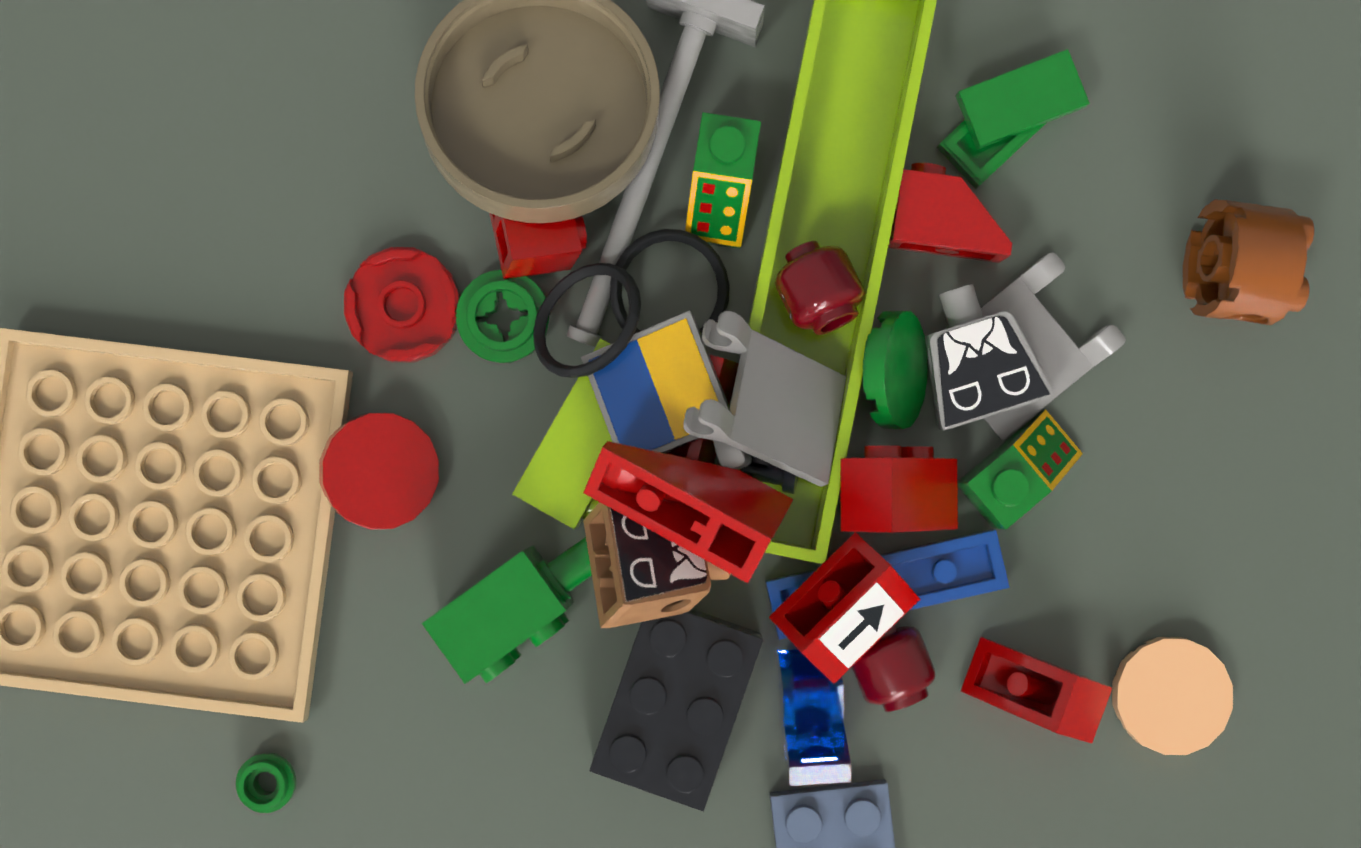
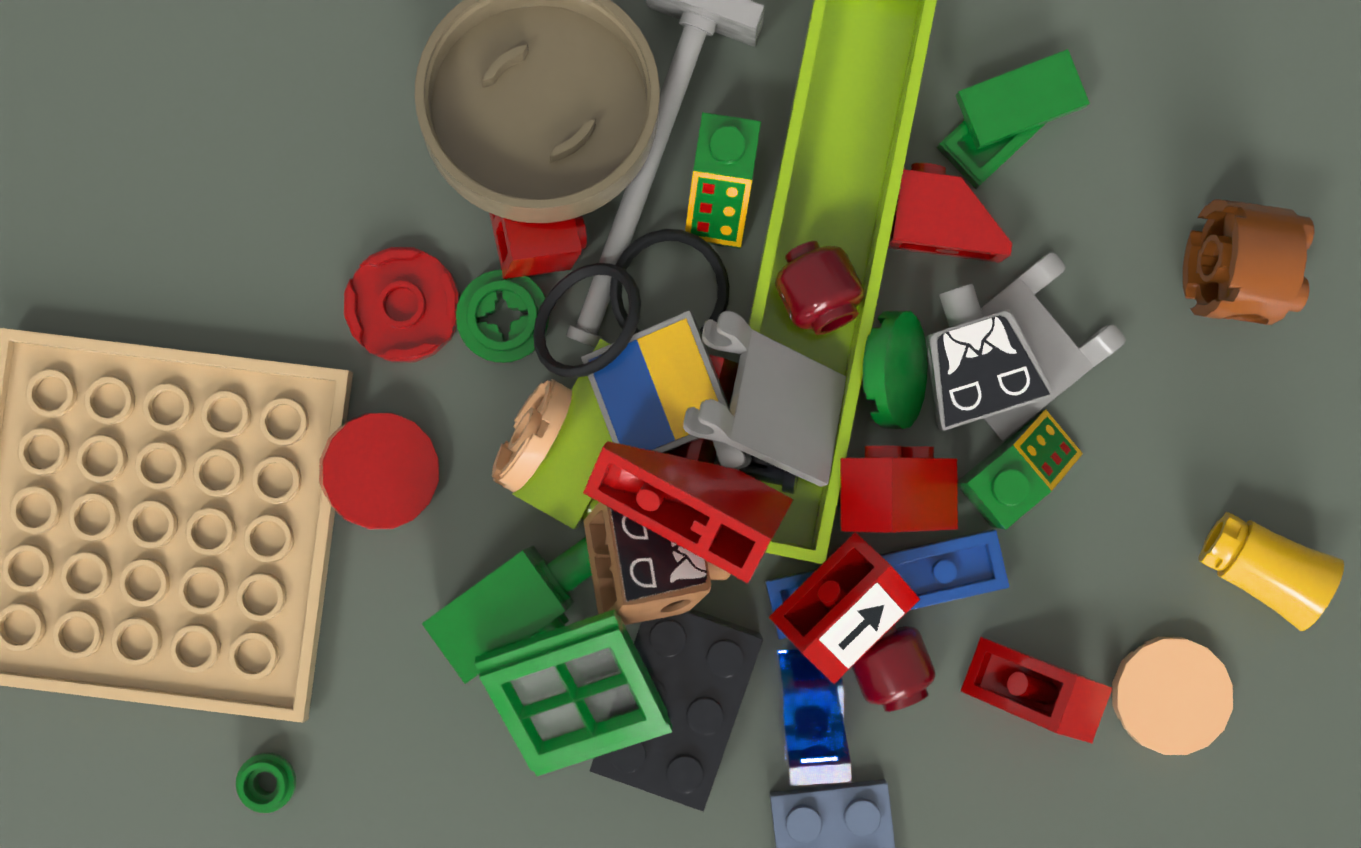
(533, 436): none -> light nougat tile
(574, 693): none -> green piece
(1273, 569): none -> yellow plant

